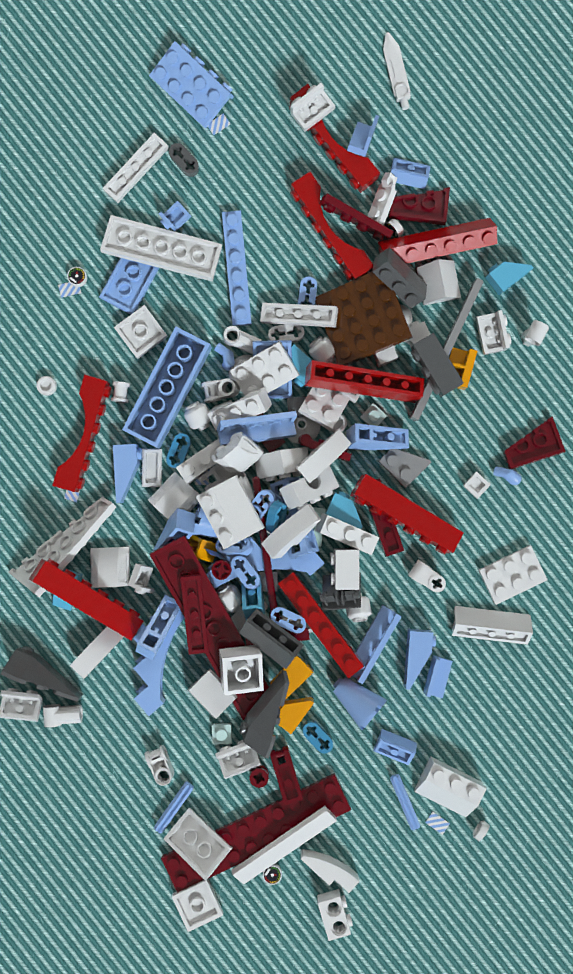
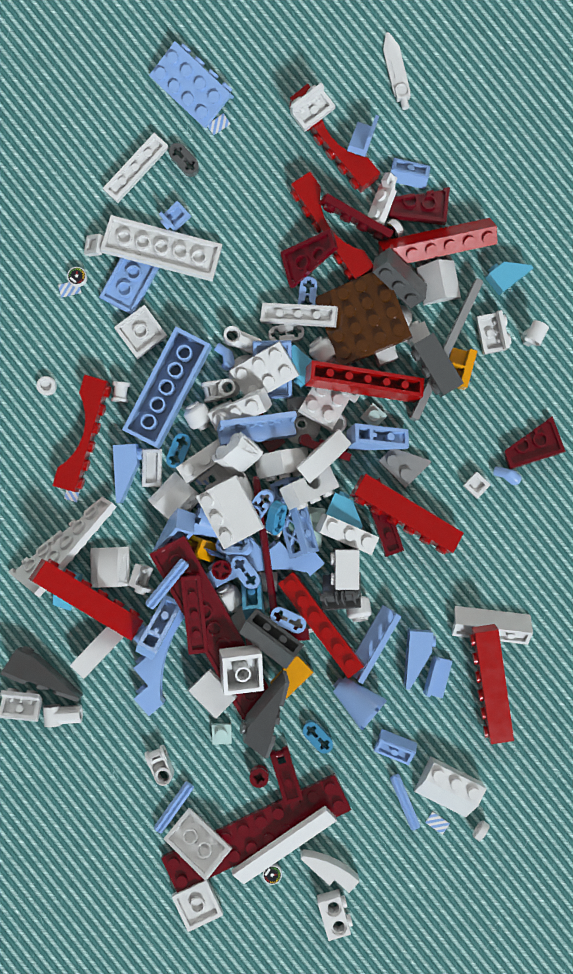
(93, 245): none -> white plate
(167, 583): none -> light blue axle
(236, 268): light blue plate -> none
(237, 759): white bracket -> none
(291, 532): white slope -> none
(294, 712): light orange slope -> none
(307, 256): none -> dark red wing
(424, 575): white piece -> none
(492, 683): none -> red brick
(512, 574): white plate -> none

